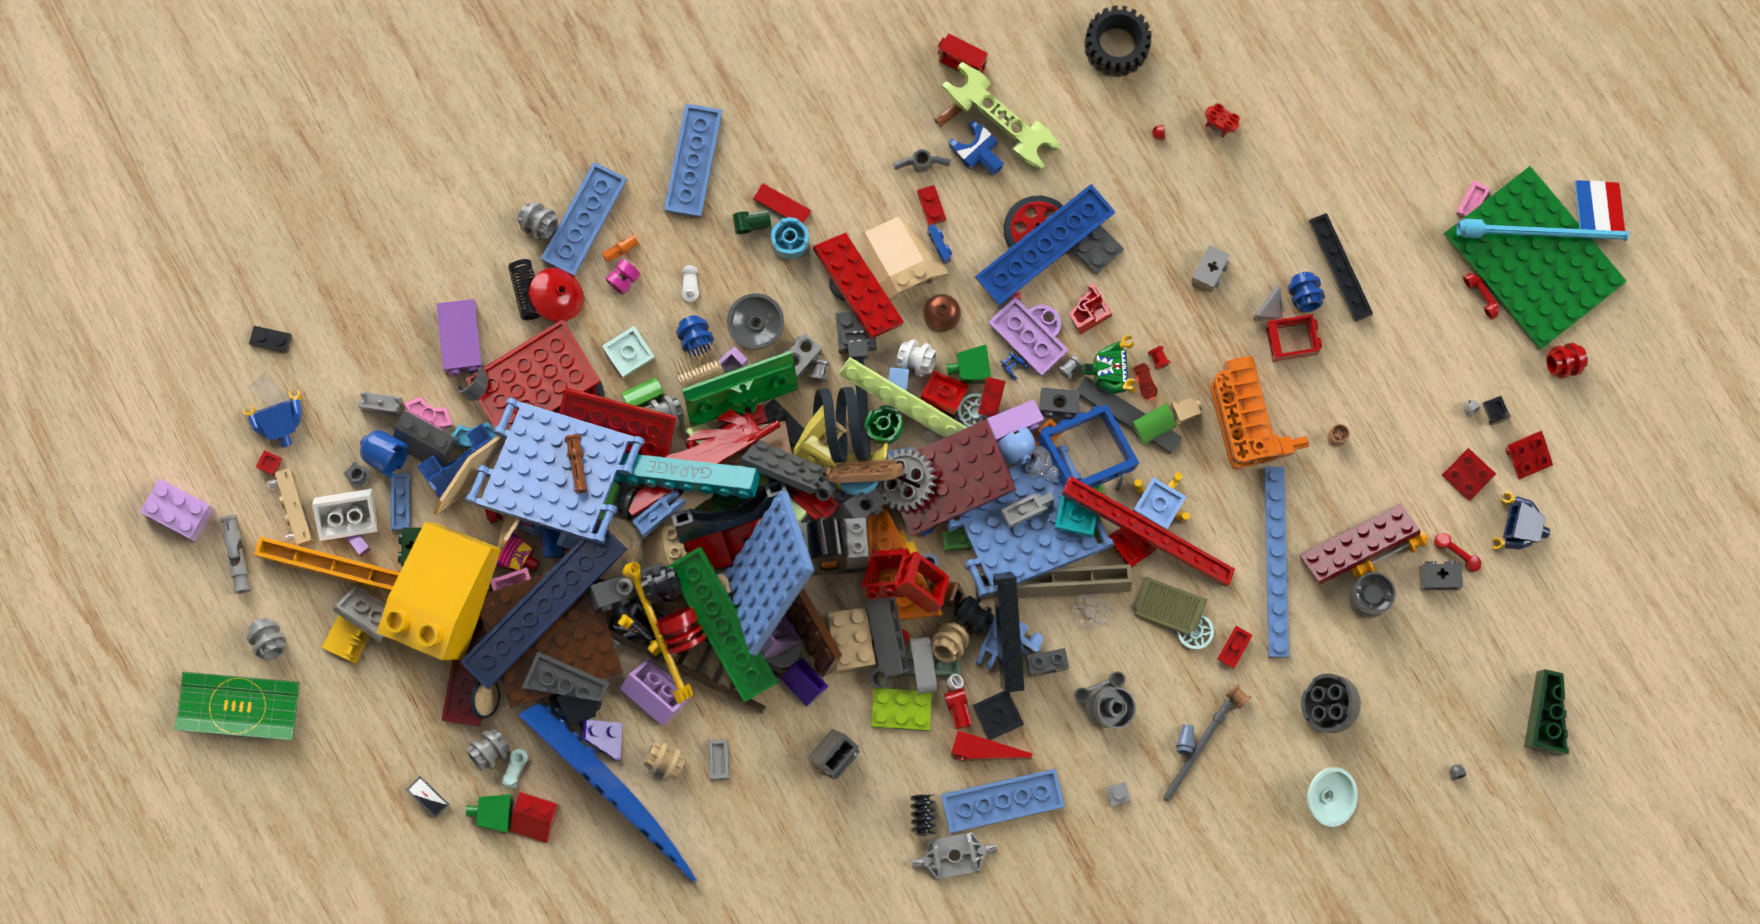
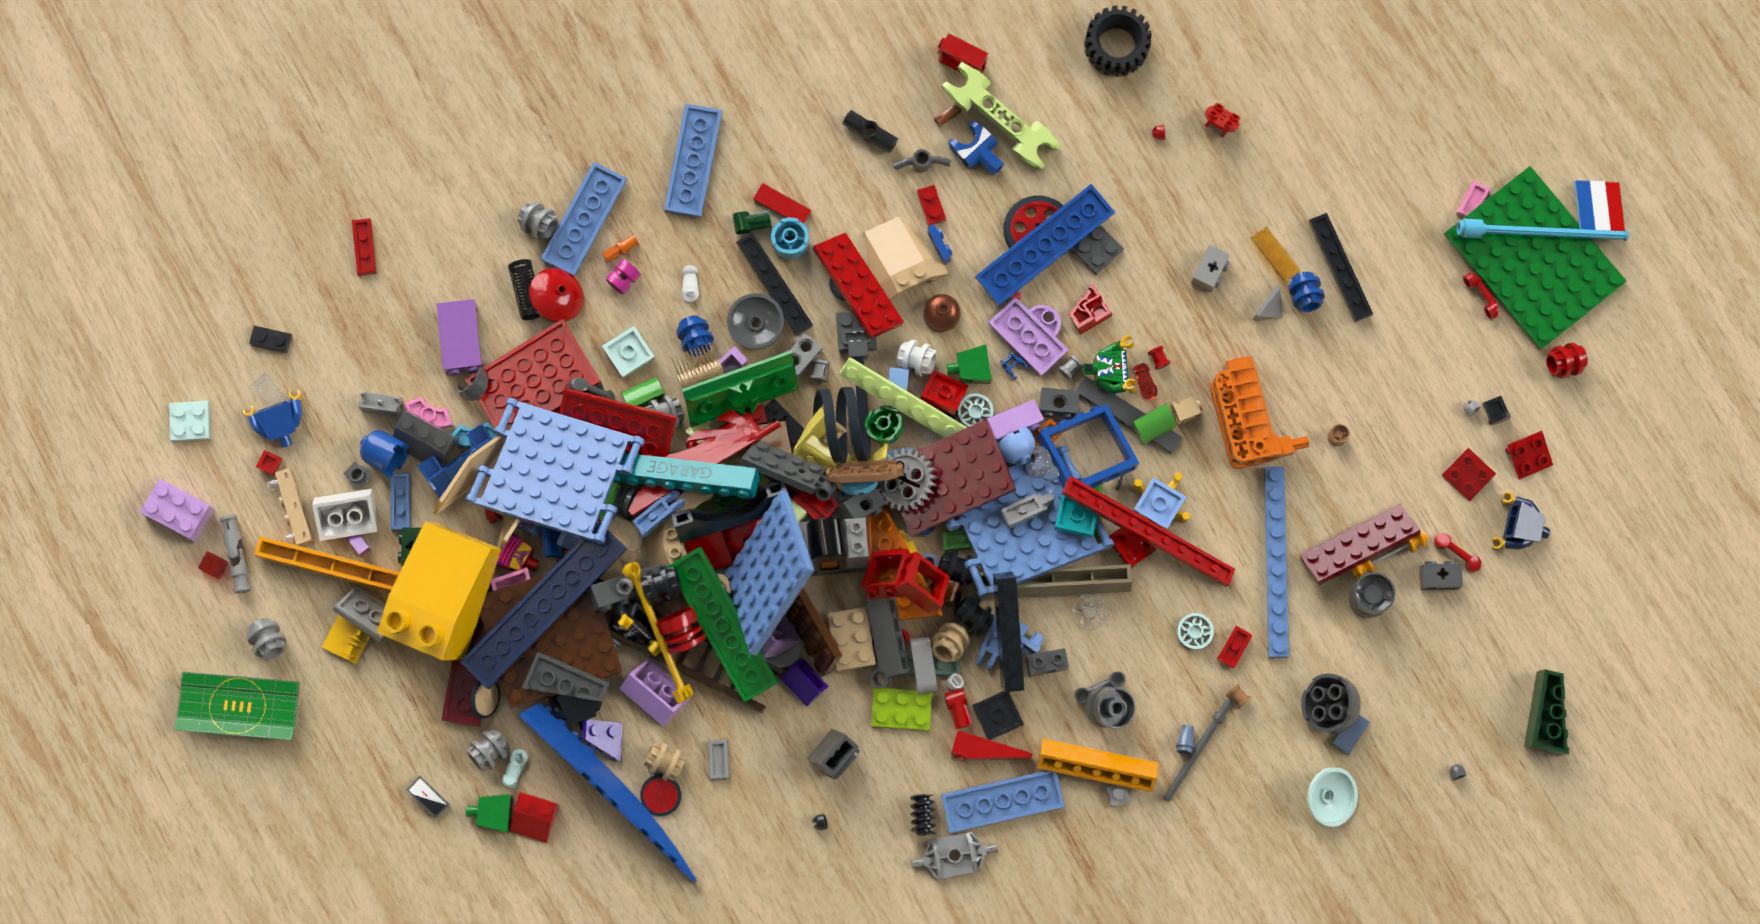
(189, 421): none -> light aqua plate
(213, 565): none -> clear red panel
(364, 247): none -> red tile
(575, 455): dark orange pin -> none
(581, 384): none -> dark grey bar
(660, 796): none -> red wheel
(774, 283): none -> black plate
(821, 821): none -> black hinge
(860, 125): none -> black piece
(955, 567): none -> black piece
(991, 396): red plate -> none
(1097, 765): none -> light orange brick
(1169, 606): olive window -> none
(1274, 342): red window -> none
(1275, 254): none -> clear yellow tile
(1347, 739): none -> sand blue tile

